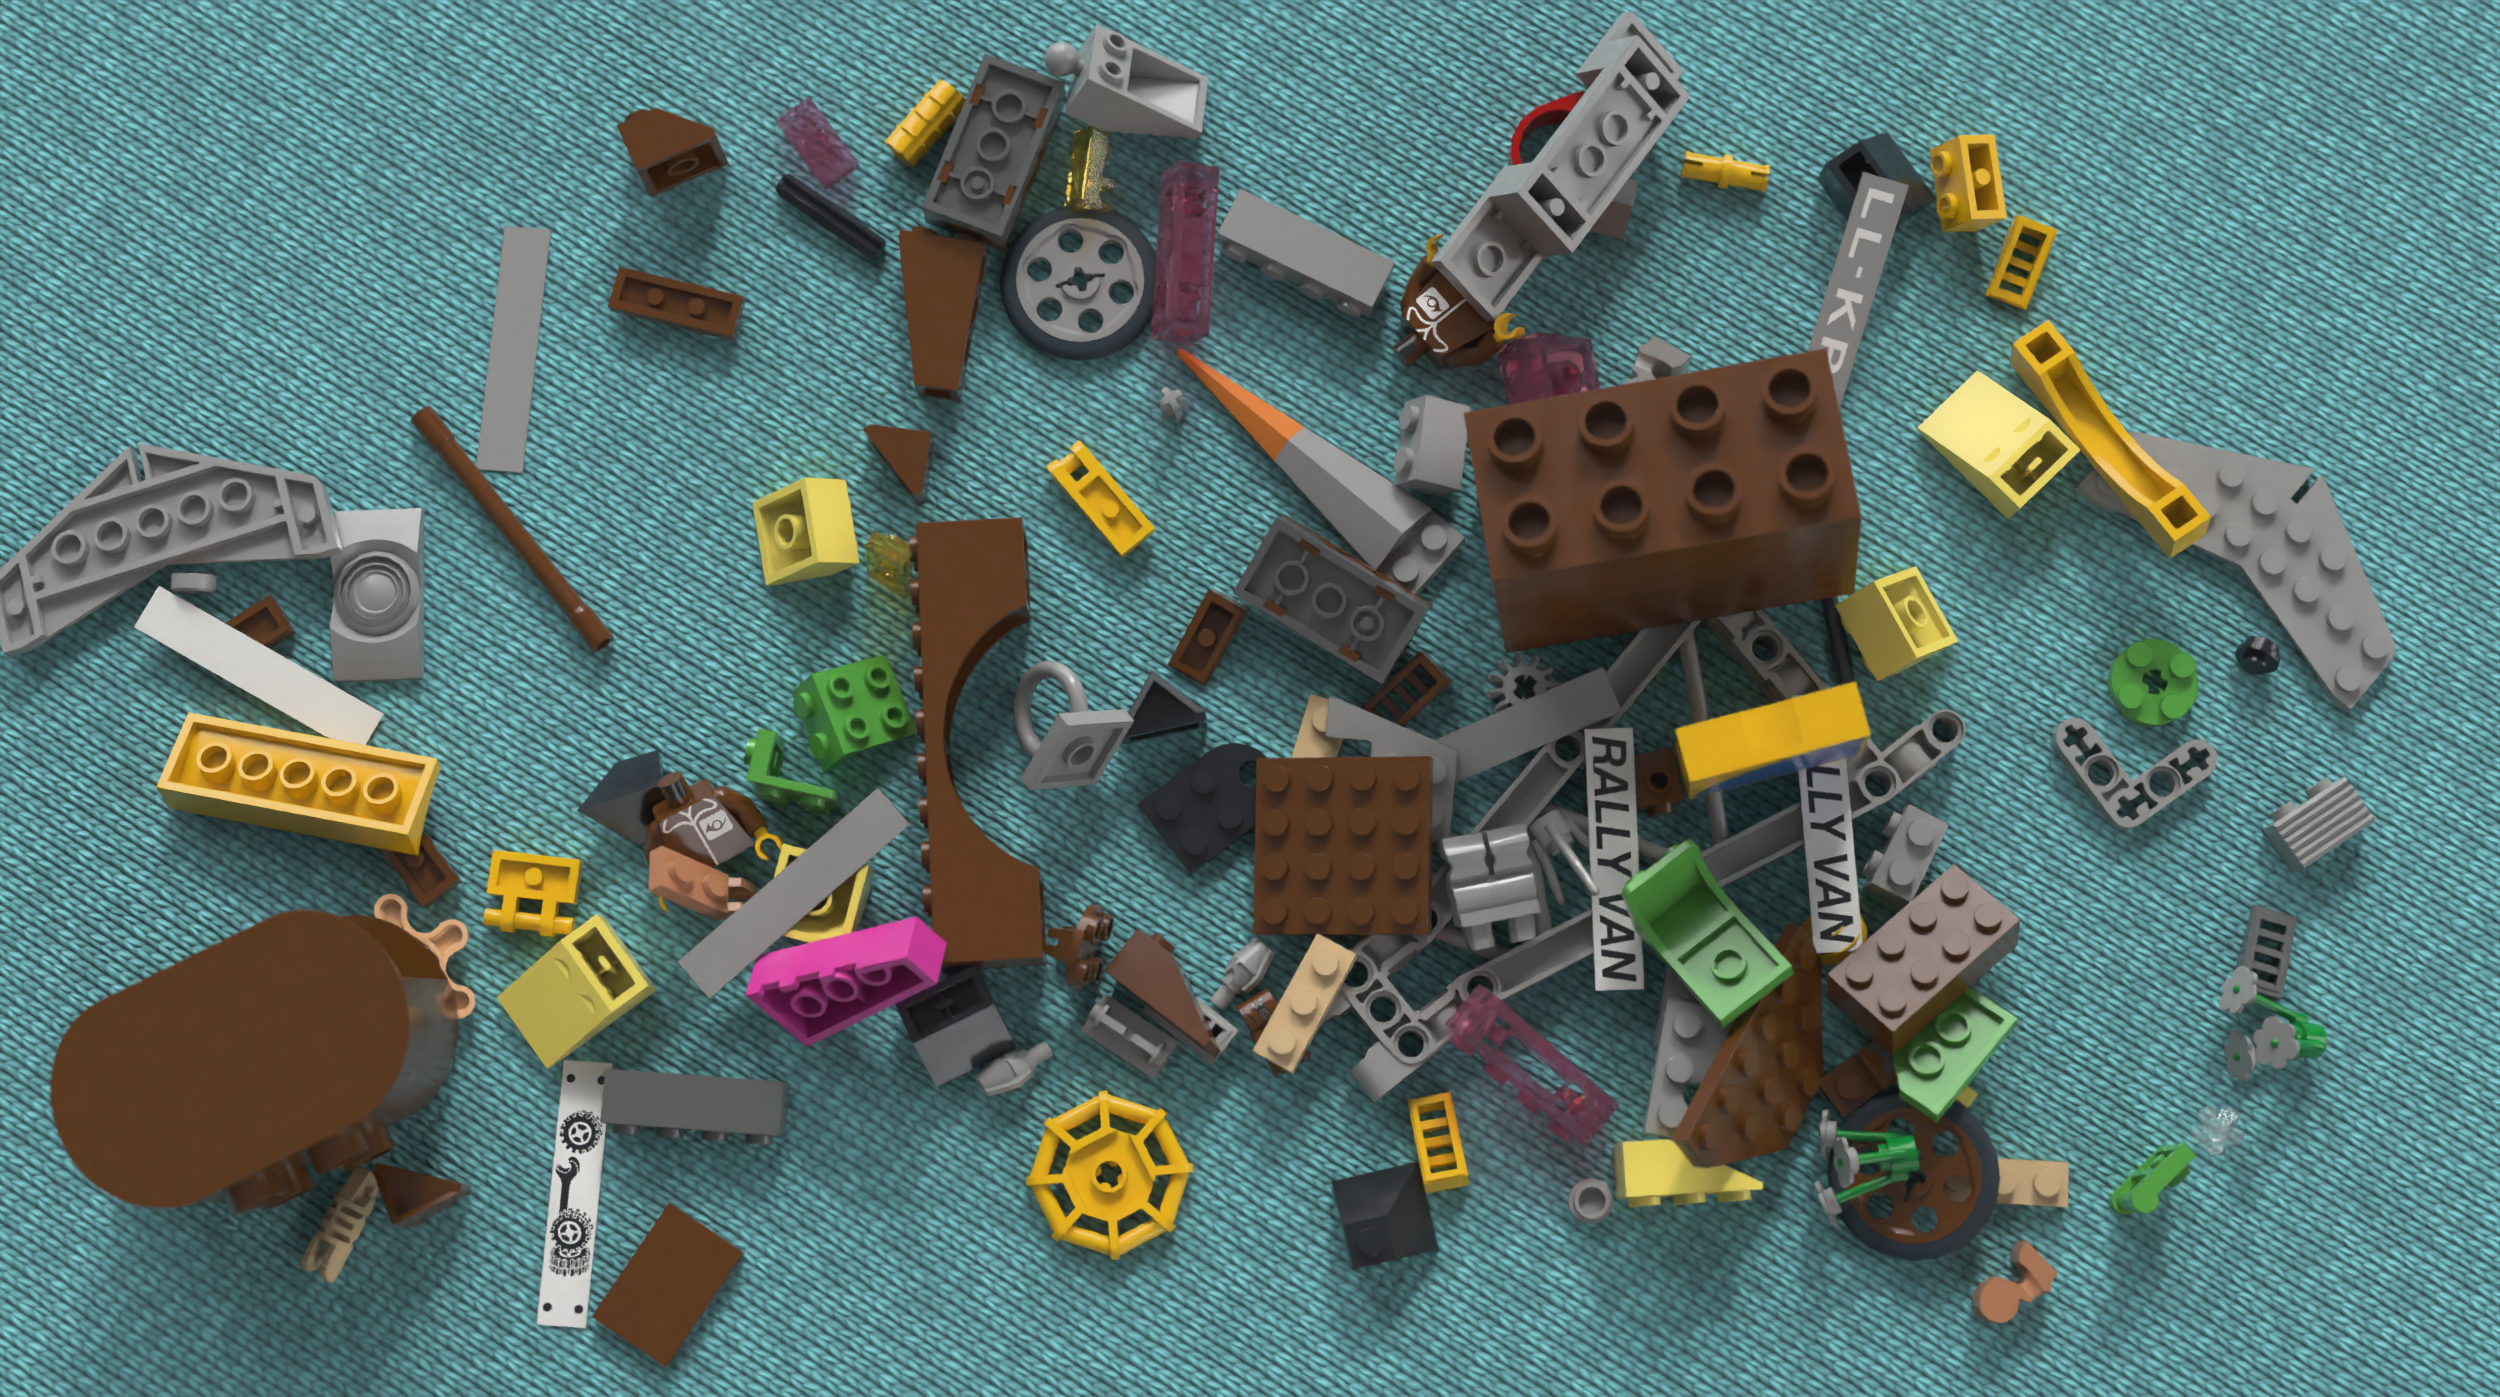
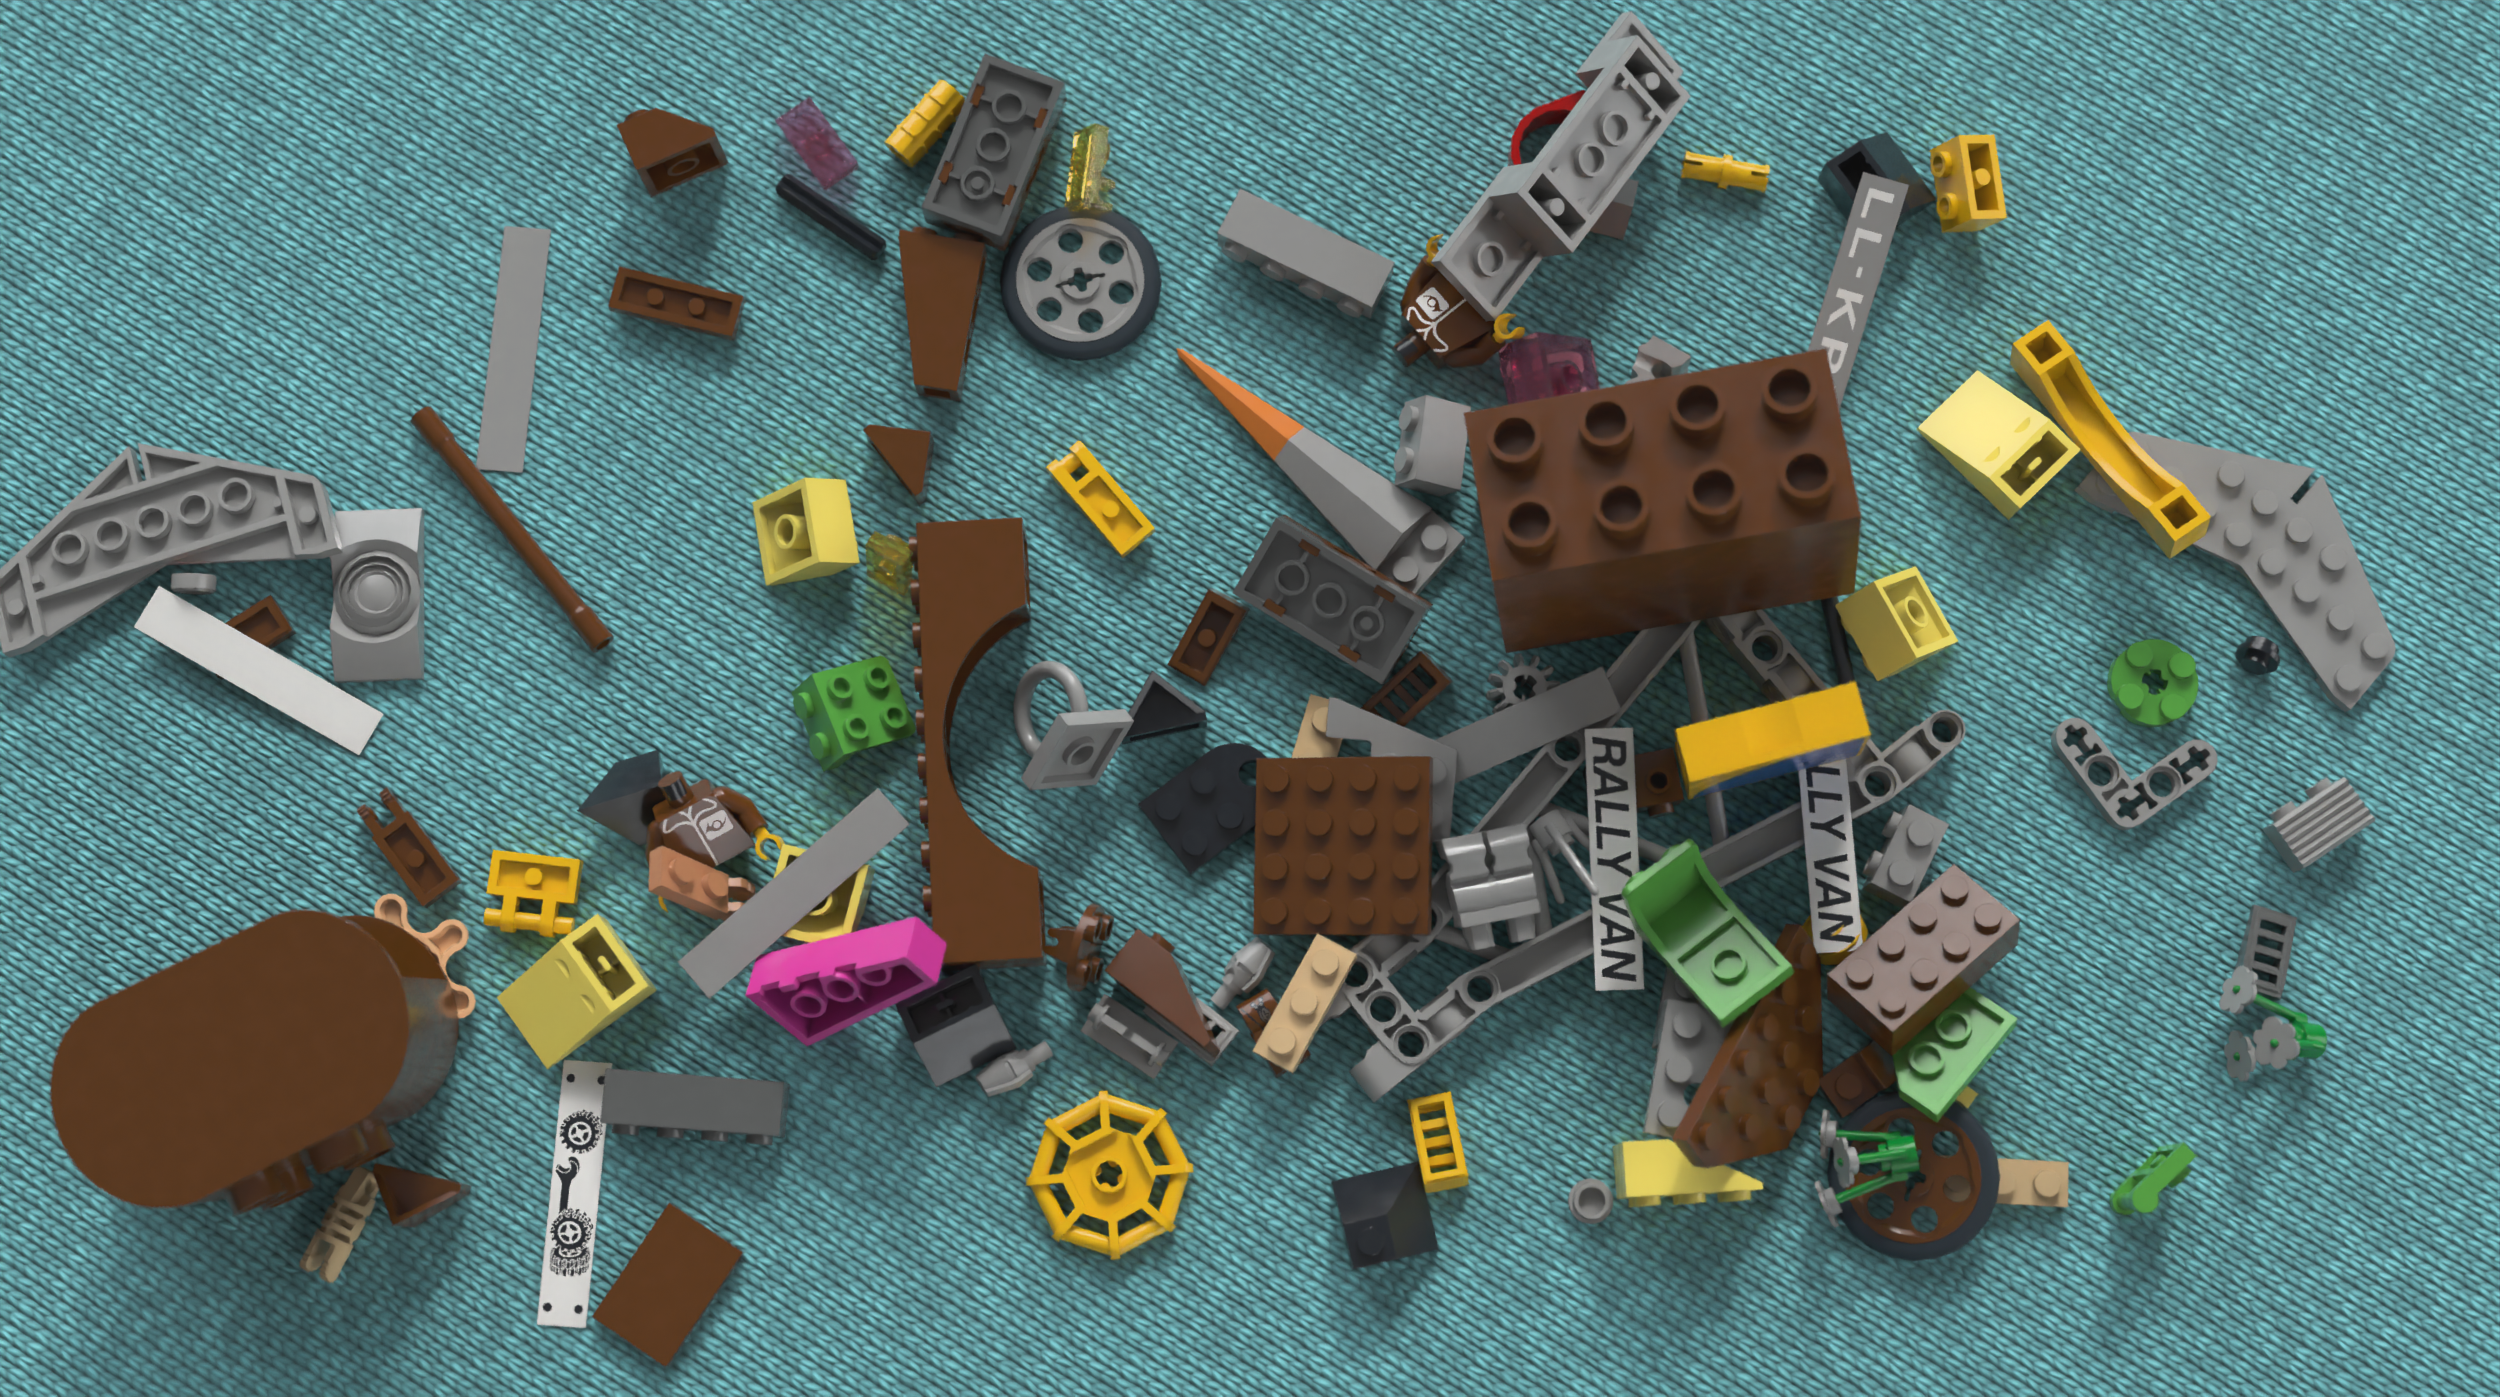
(299, 783): yellow arch -> none
(765, 759): bright green bracket -> none
(1129, 87): light grey slope -> none
(1172, 404): light grey piece -> none
(1185, 252): clear pink brick -> none
(1583, 1113): clear pink brick -> none
(1998, 1298): nougat leg -> none
(2033, 229): yellow slope -> none
(2217, 1129): clear plant -> none

